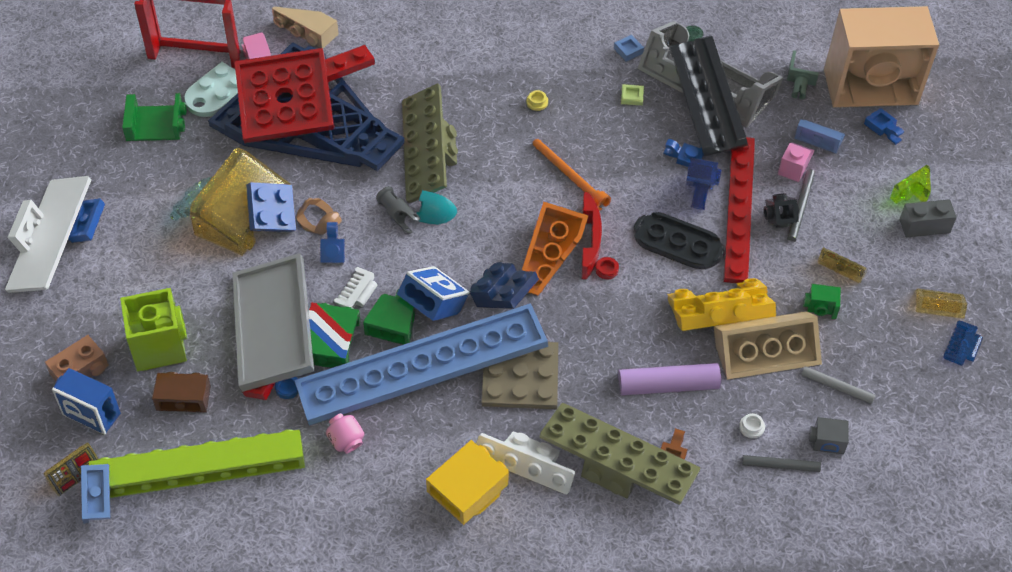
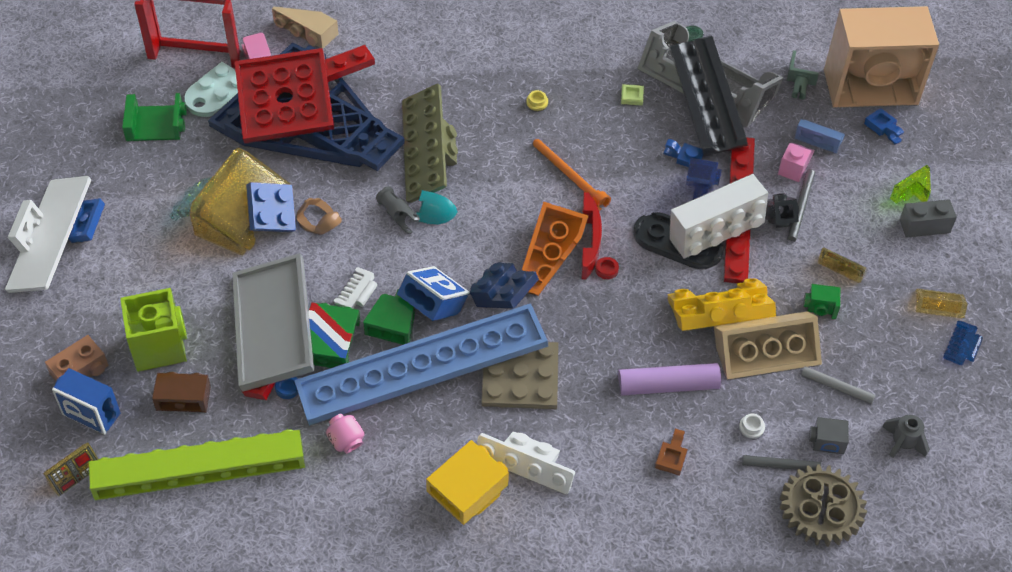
(95, 492): medium blue panel -> none
(332, 249): blue plate -> none
(618, 458): olive bracket -> none
(628, 48): medium blue plate -> none
(718, 216): none -> white brick
(847, 510): none -> dark tan gear
(907, 434): none -> dark grey brick

